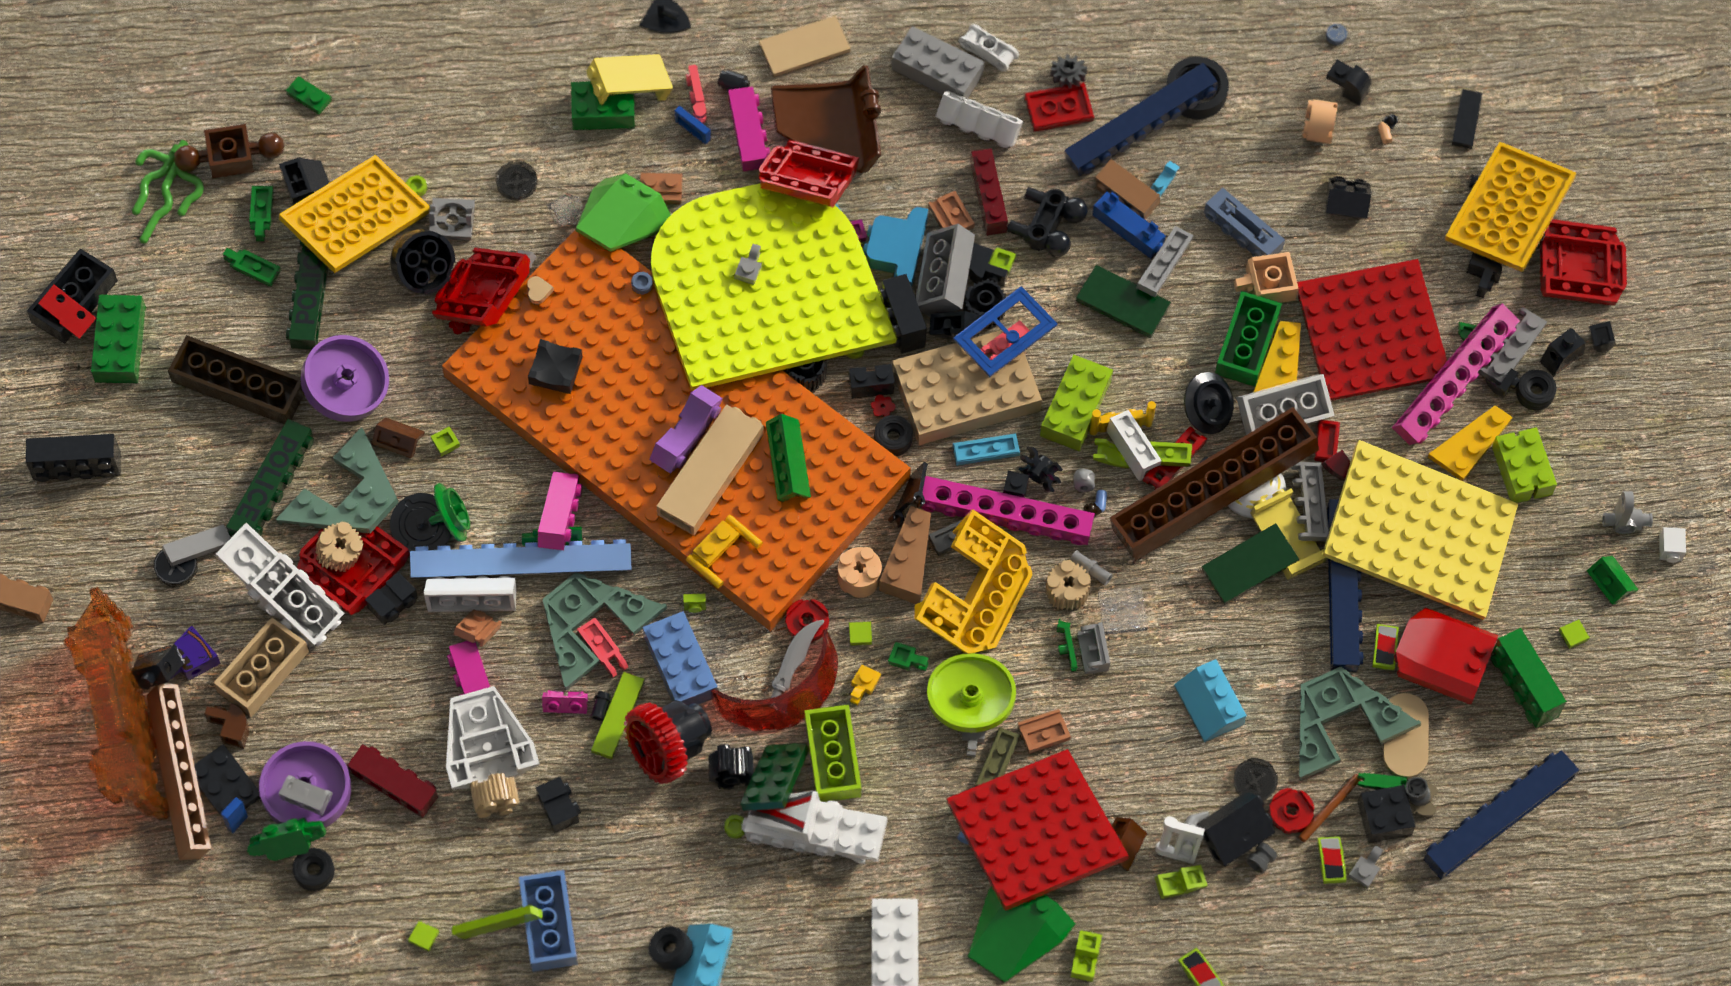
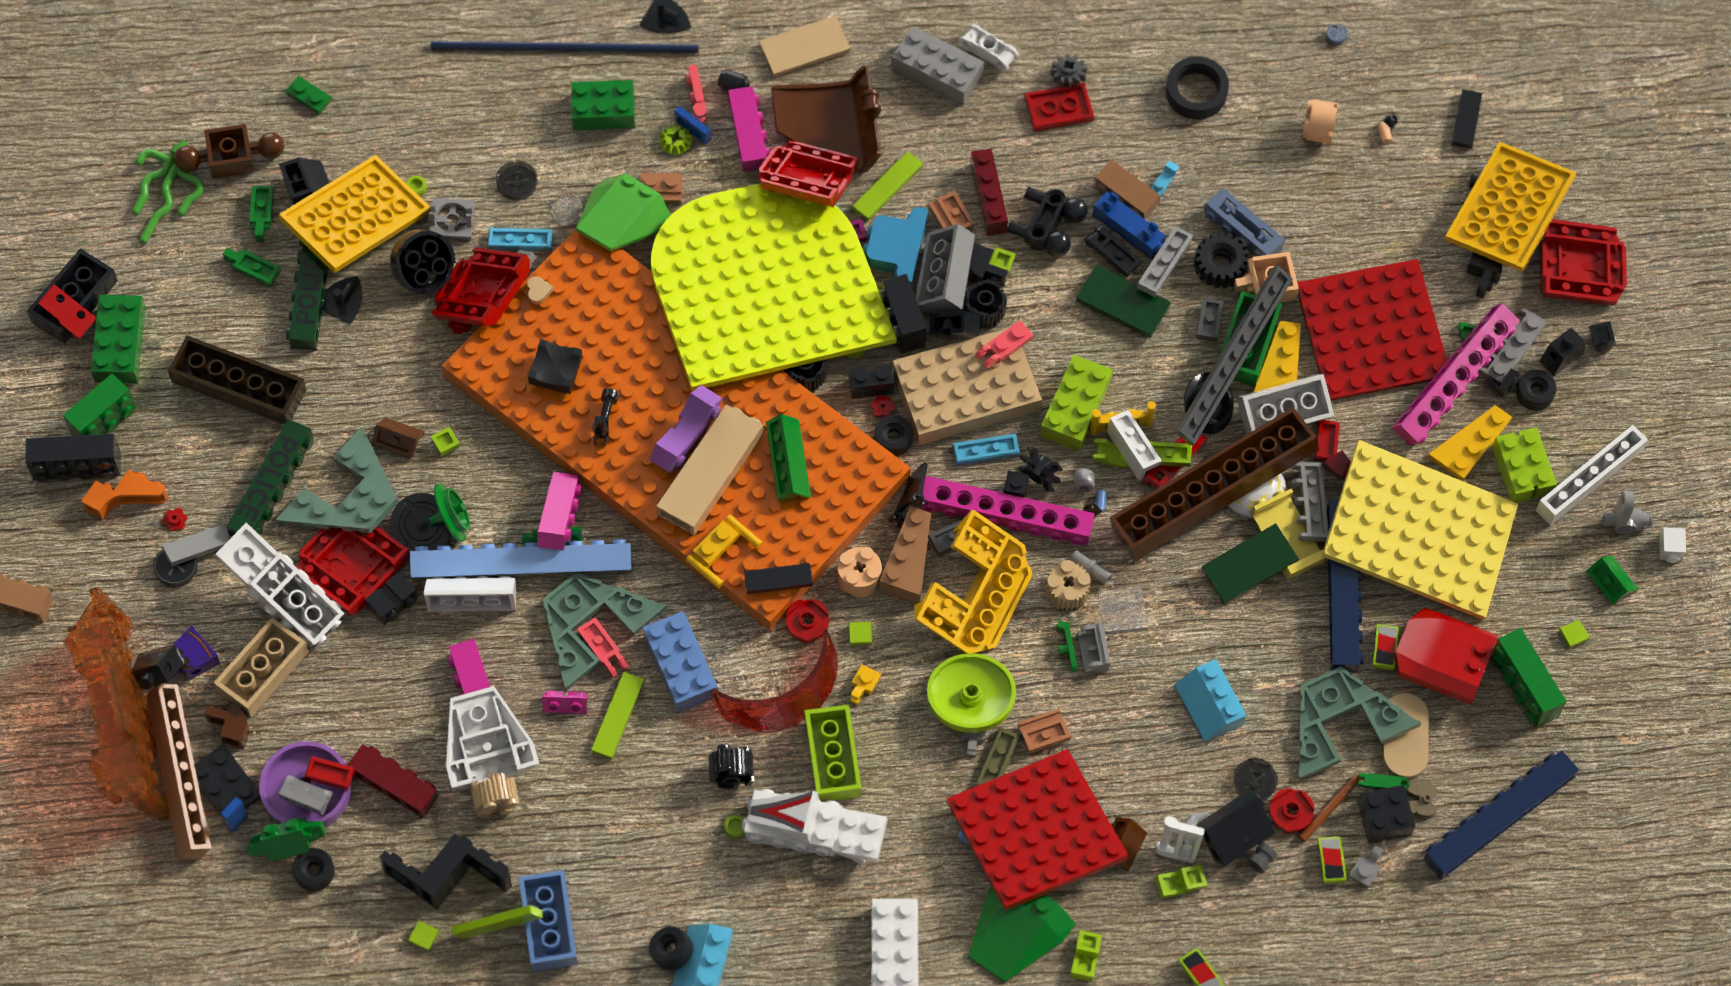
(100, 409): none -> green brick
(132, 489): none -> orange arch
(178, 523): none -> red plant
(329, 773): none -> red tile
(339, 397): medium lavender piece -> none
(341, 536): tan brick -> none
(344, 298): none -> black shield
(446, 870): none -> black bracket
(477, 627): nougat plate -> none
(520, 239): none -> medium azure tile
(551, 46): none -> dark blue piece
(557, 804): black brick -> none
(600, 705): black pin -> none
(601, 425): none -> black bar
(629, 75): light yellow panel -> none
(642, 282): sand blue tile -> none
(666, 737): red piece -> none
(681, 145): none -> lime gear
(694, 602): lime plate -> none
(749, 268): light grey plate -> none
(774, 776): dark green piece -> none
(778, 578): none -> black tile
(794, 657): light grey sword -> none
(887, 186): none -> lime tile
(905, 656): green plate -> none
(979, 119): white brick -> none
(1018, 345): blue door -> none
(1113, 251): none -> black plate
(1141, 120): dark blue brick -> none
(1210, 319): none -> dark grey plate
(1225, 247): none -> black tyre
(1233, 355): none -> dark grey plate
(1348, 197): black slope -> none
(1353, 80): black brick -> none
(1415, 787): dark grey wheel -> none
(1591, 475): none -> white brick

